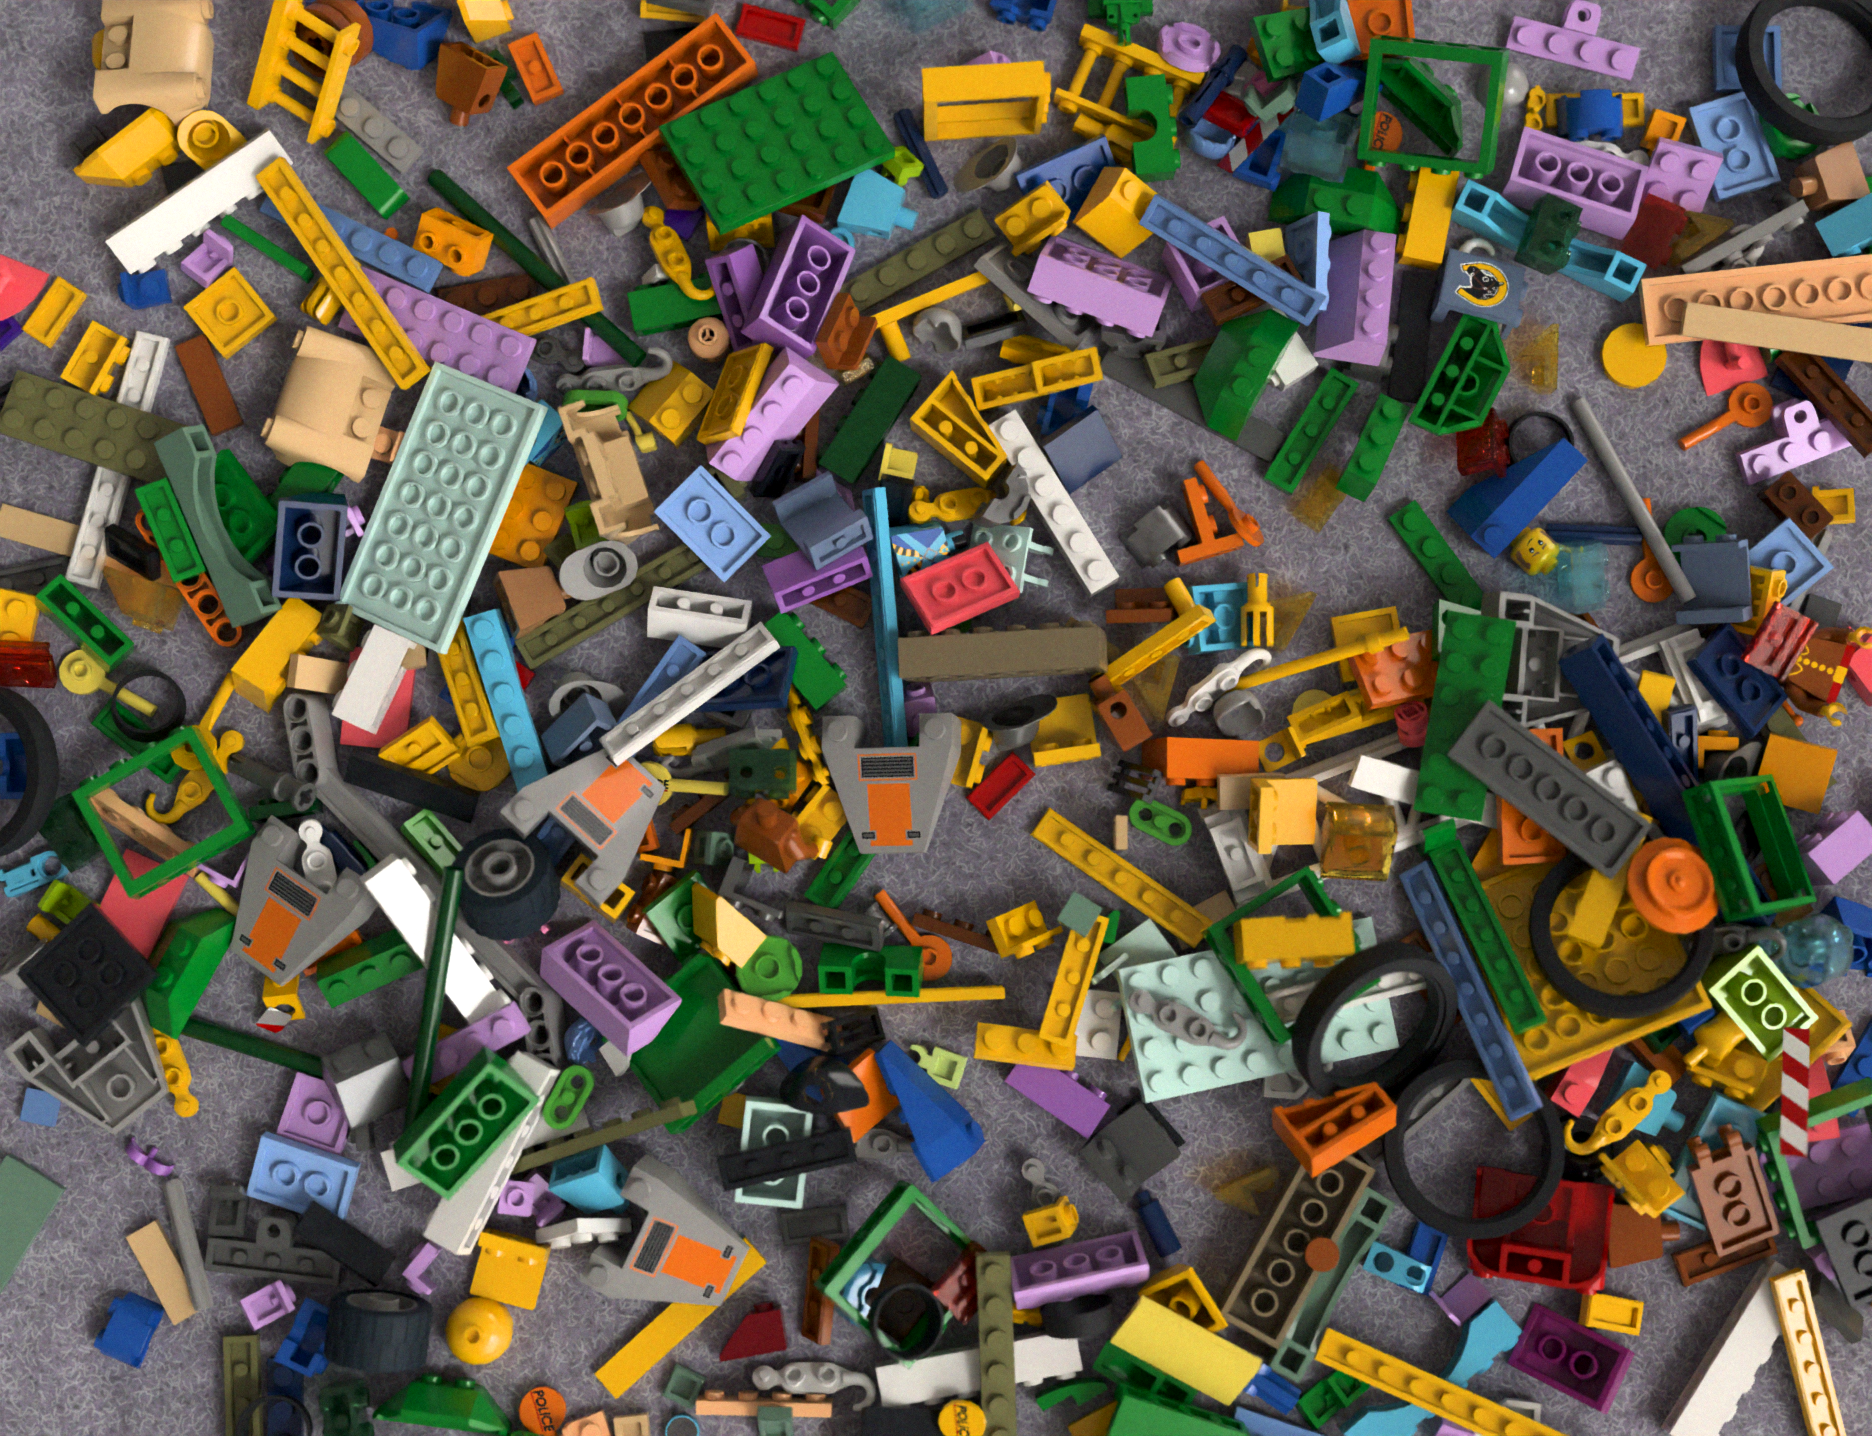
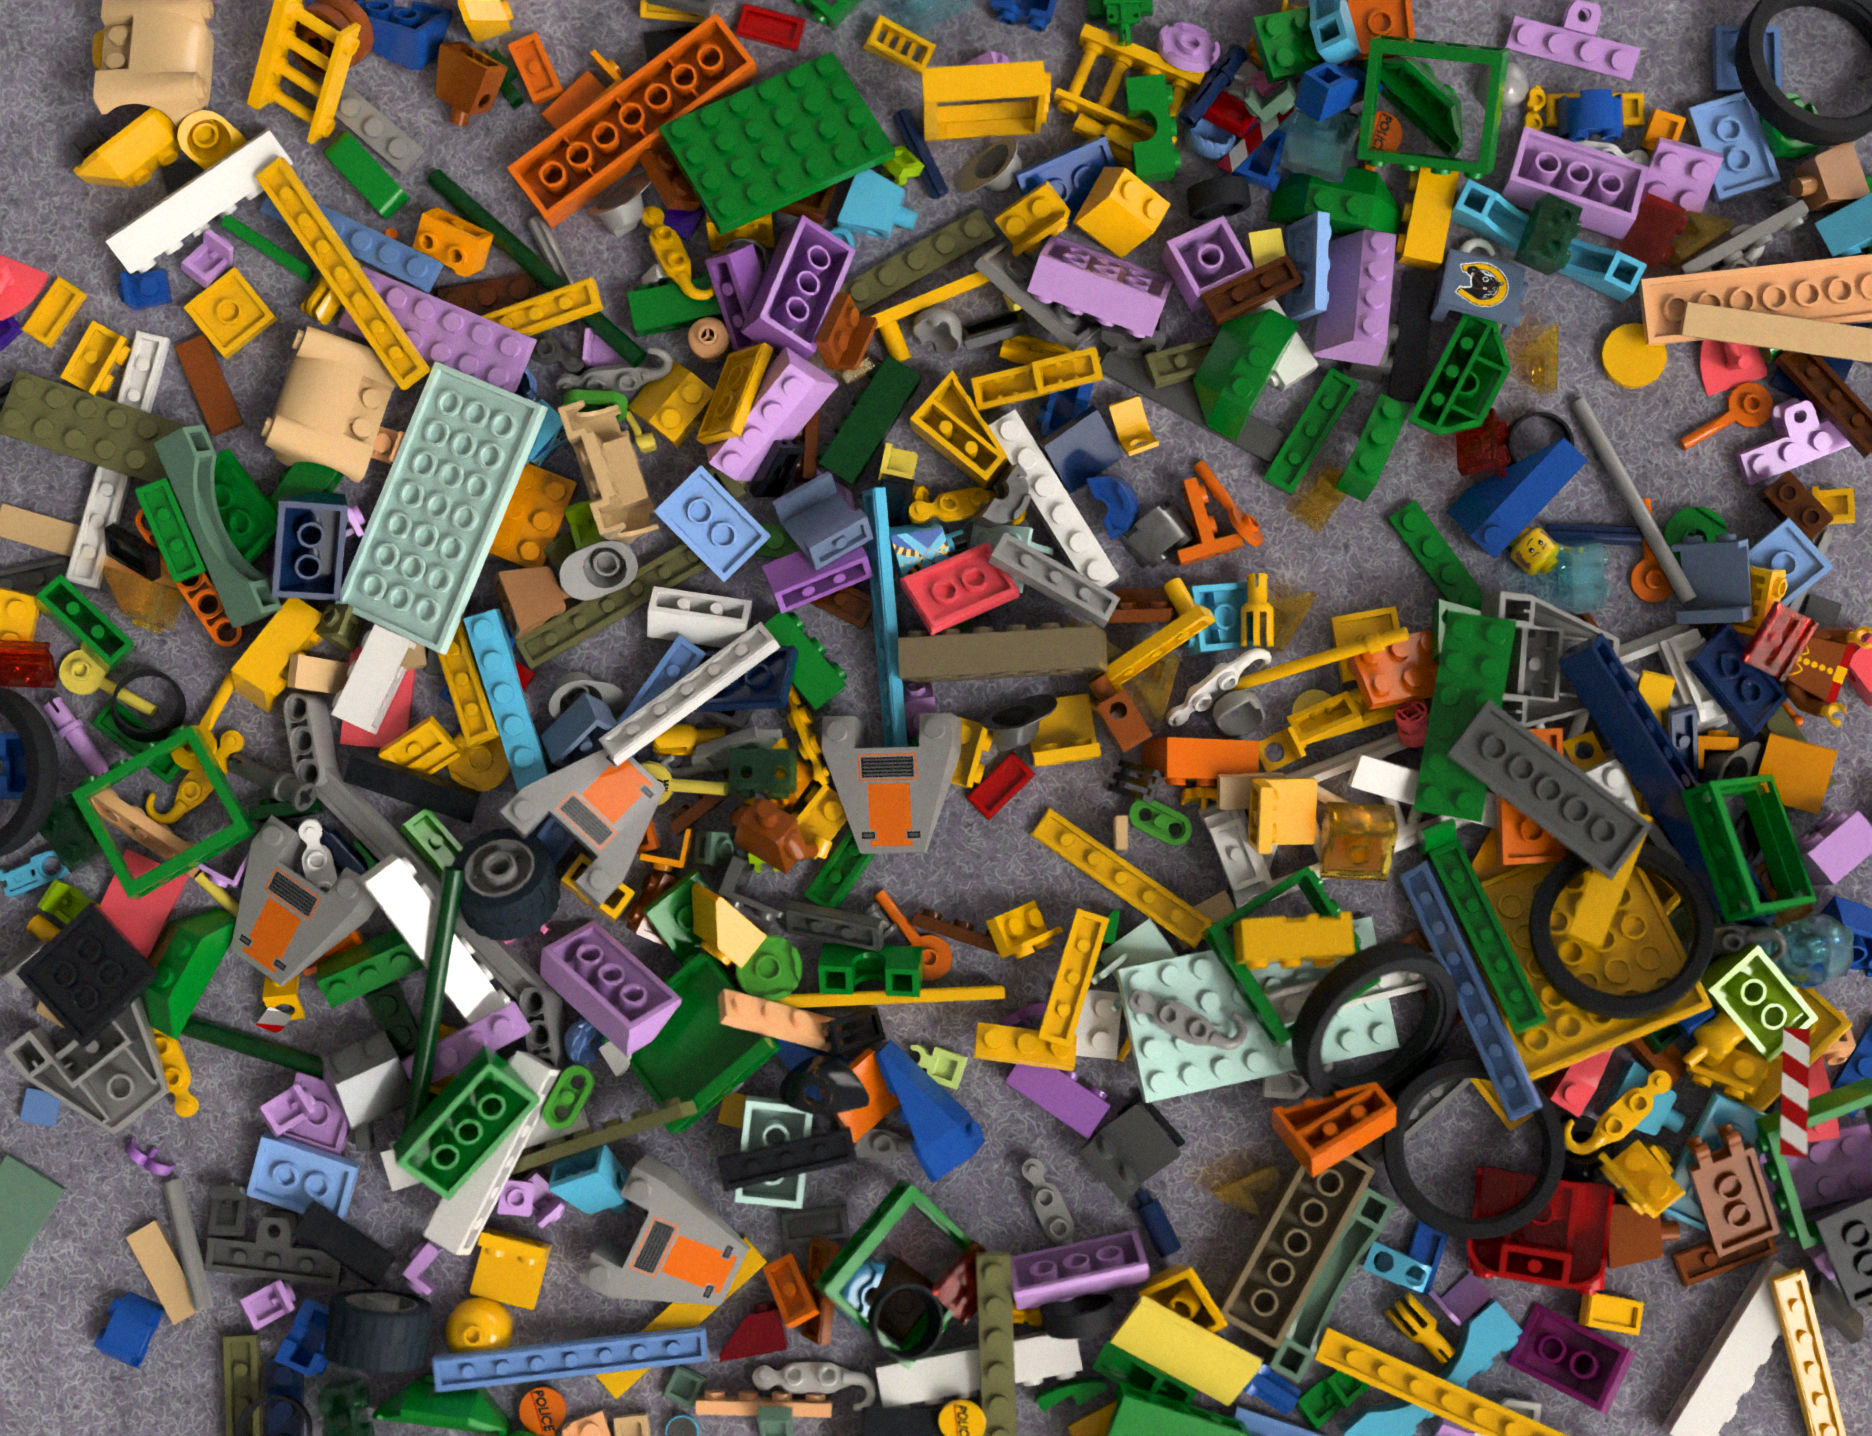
(73, 732): none -> lavender pin
(288, 1109): none -> lavender bracket
(395, 1018): none -> dark green plate
(569, 1358): none -> medium blue tile
(573, 101): none -> orange tile
(582, 1231): white plate -> none
(609, 69): none -> light orange bracket
(790, 1290): none -> orange plate
(885, 52): none -> yellow slope
(1022, 1013): none -> medium lavender piece
(1051, 1222): yellow bracket -> none
(1054, 580): none -> light grey plate
(1079, 914): sand green tile -> none
(1120, 500): none -> blue cylinder
(1131, 425): none -> yellow bracket
(1218, 197): none -> black tyre
(1232, 260): medium blue plate -> none
(1321, 1254): dark orange tile -> none
(1423, 1330): none -> yellow arm
(1672, 886): orange piece -> none

